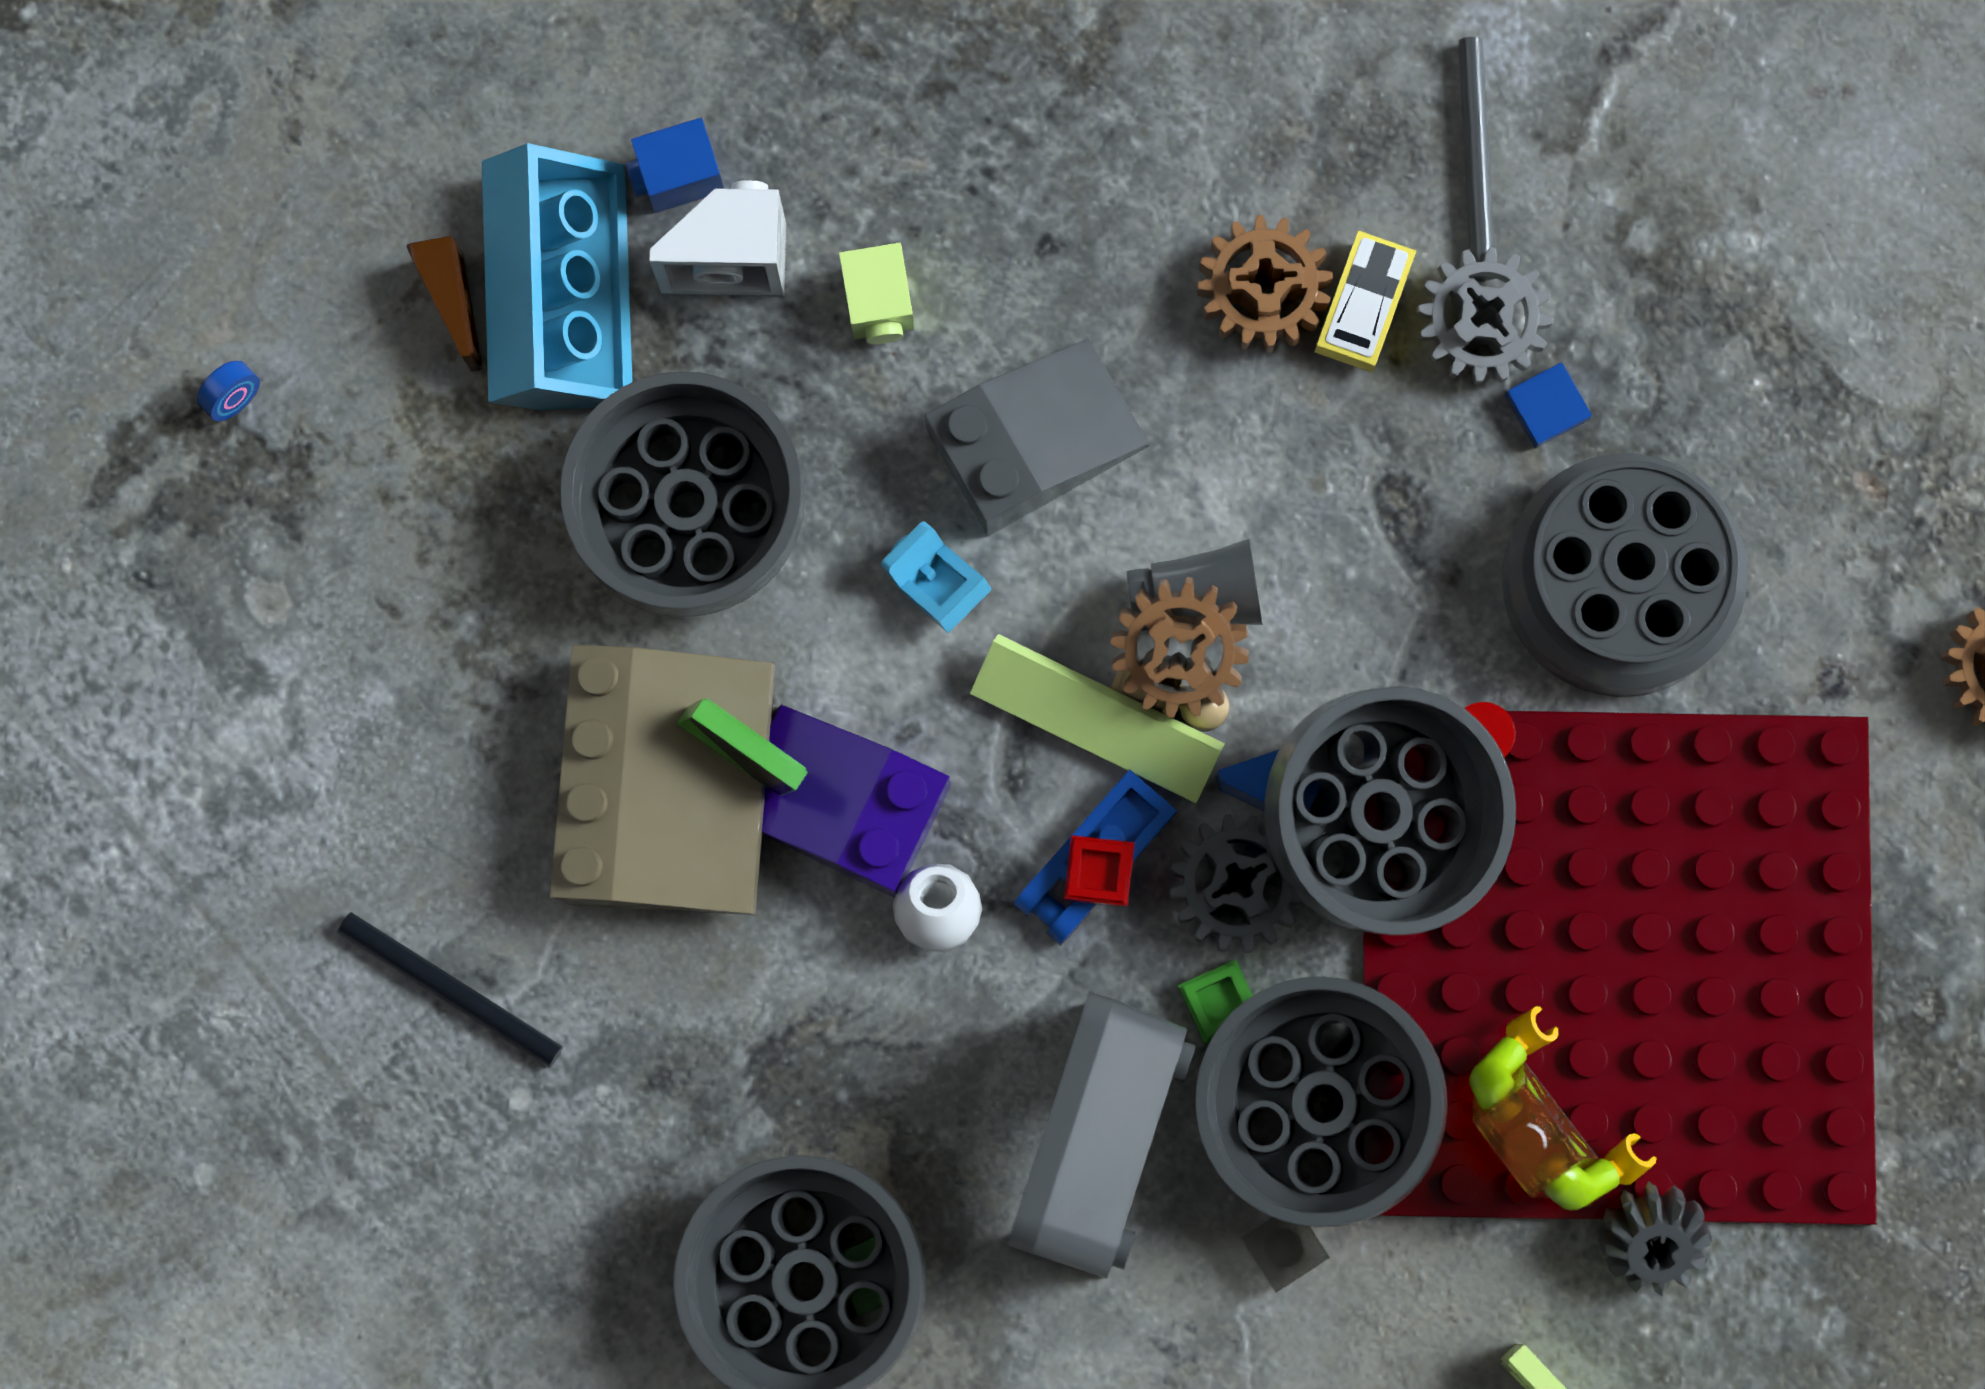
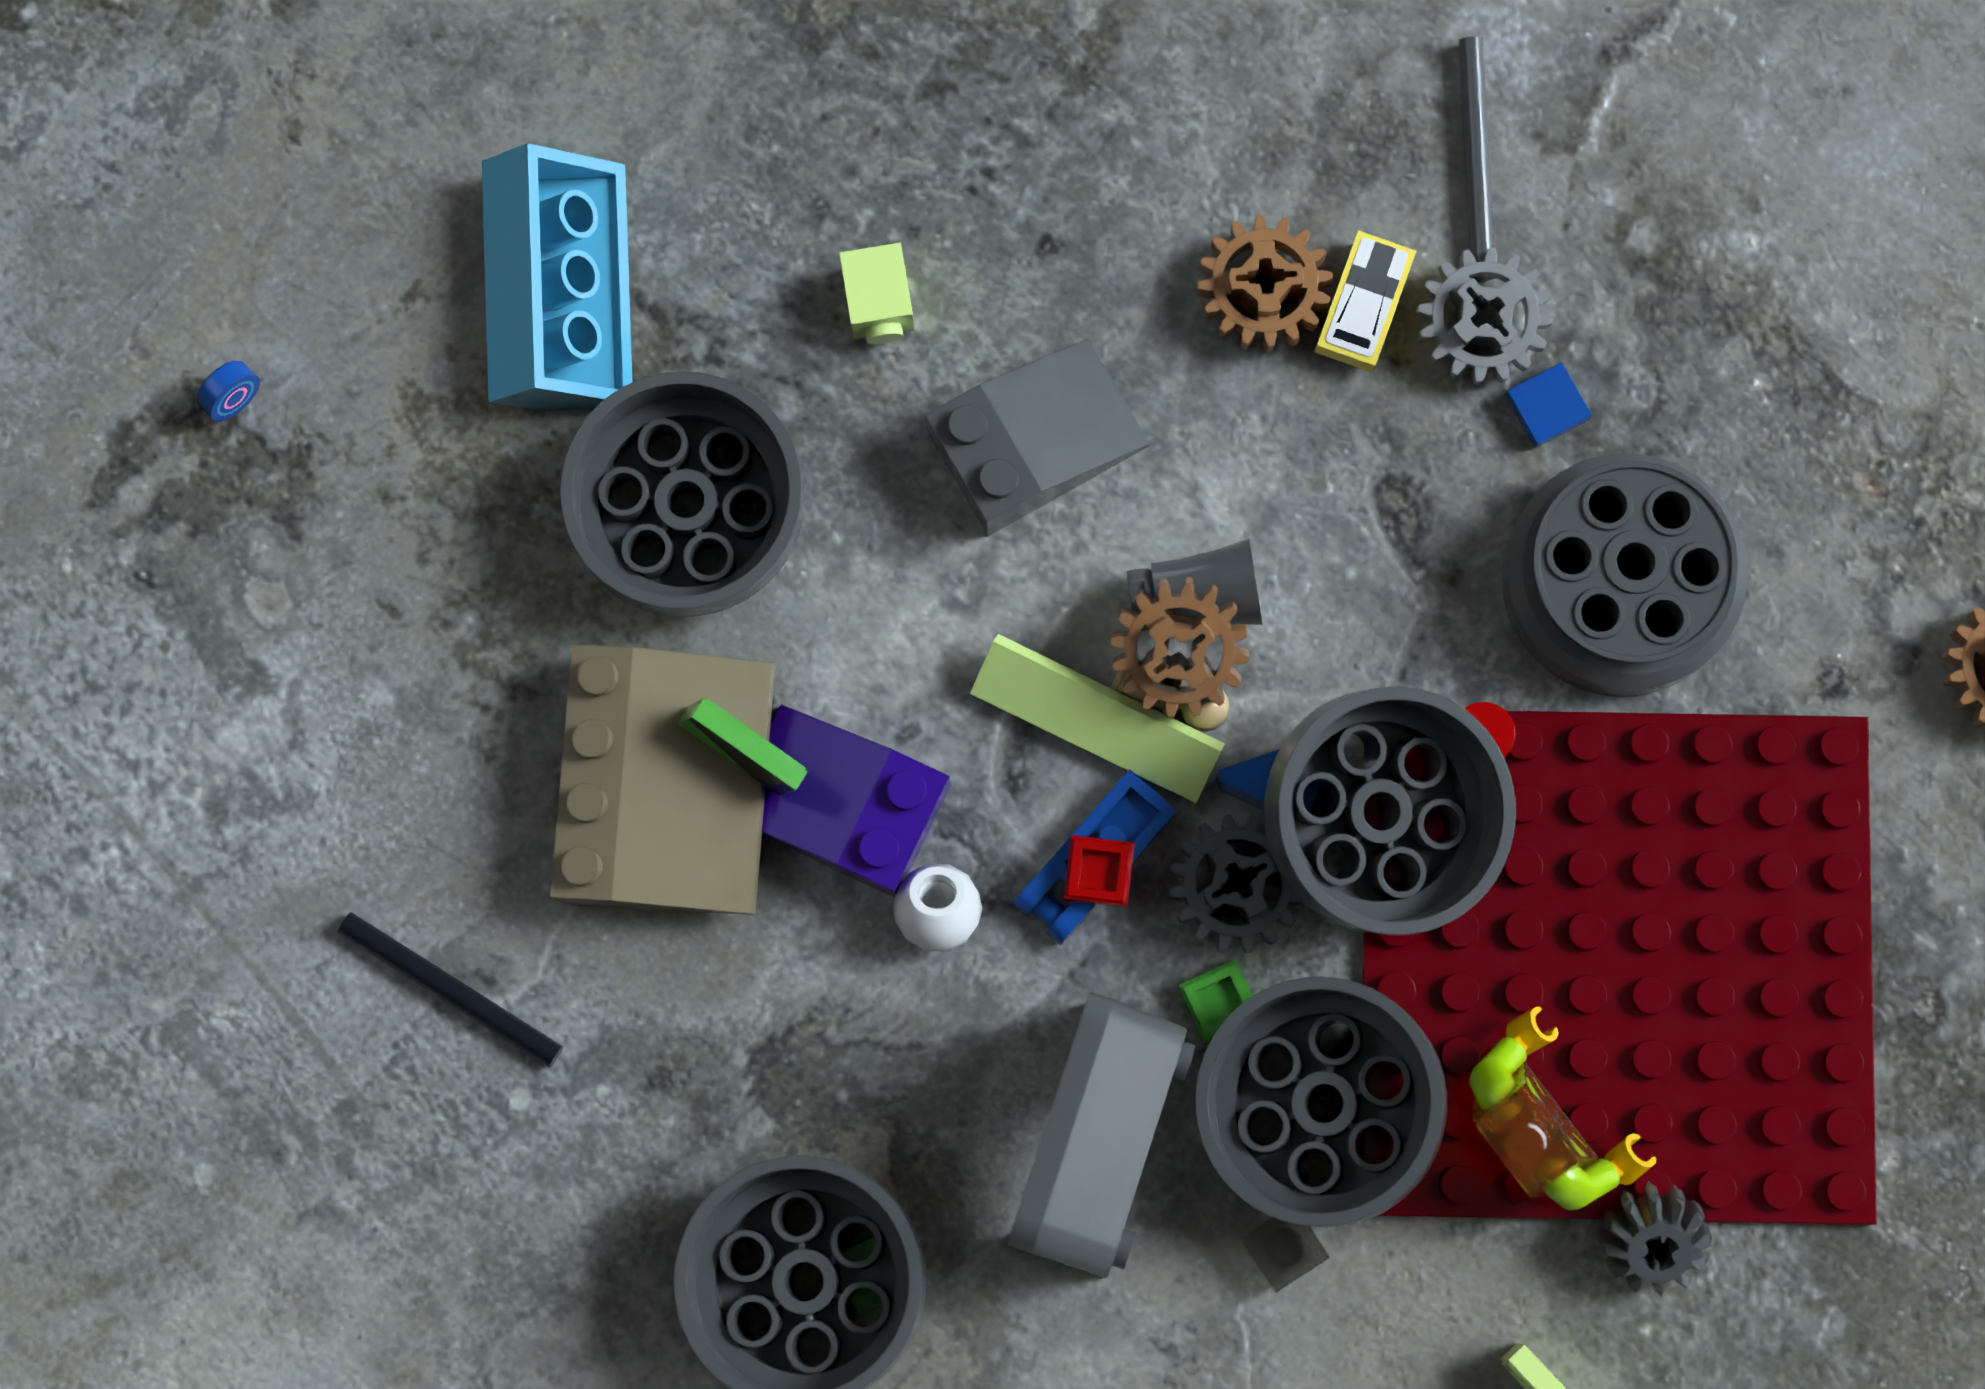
(446, 279): reddish brown slope -> none
(674, 165): blue brick -> none
(726, 245): white slope -> none
(934, 577): medium azure bracket -> none

